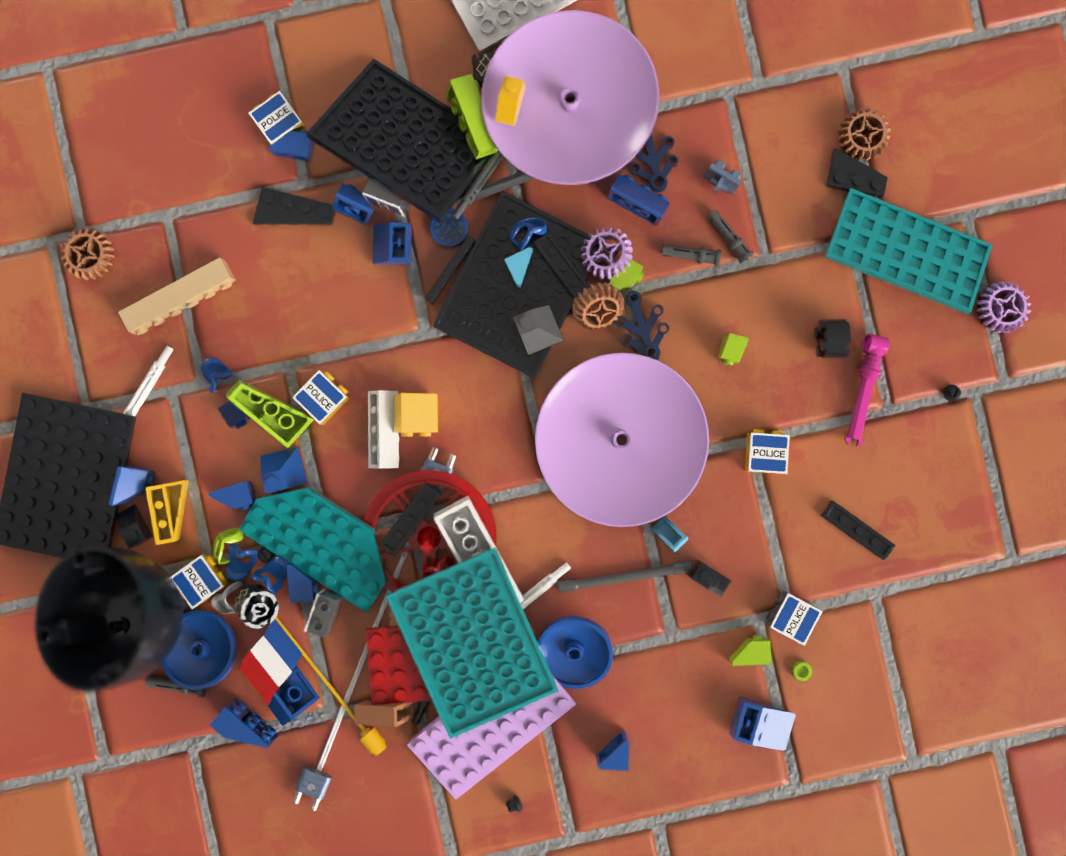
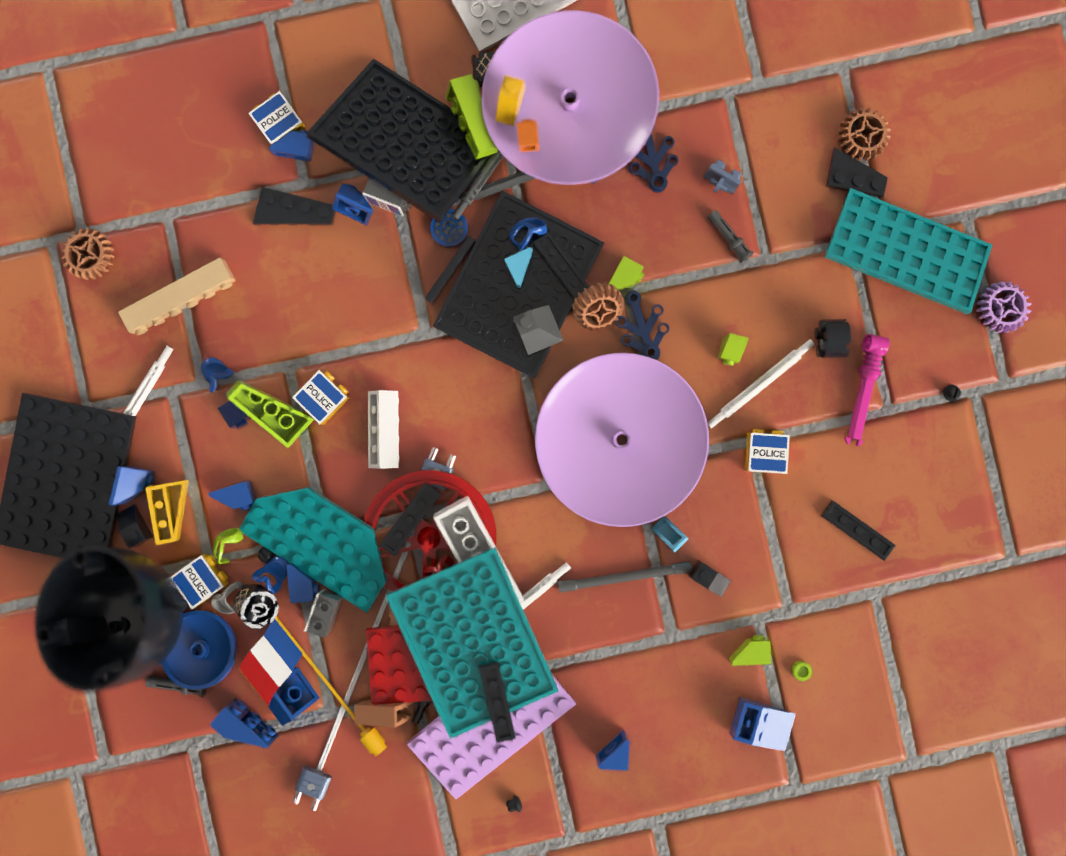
(236, 569): blue piece -> none
(282, 470): blue slope -> none
(392, 244): blue slope -> none
(415, 414): yellow piece -> none
(497, 701): none -> black tile
(528, 135): none -> orange brick
(576, 651): blue dish -> none
(613, 249): lavender gear -> none
(638, 199): blue slope -> none
(700, 255): dark grey pin -> none
(760, 383): none -> white axle
(793, 617): piece -> none

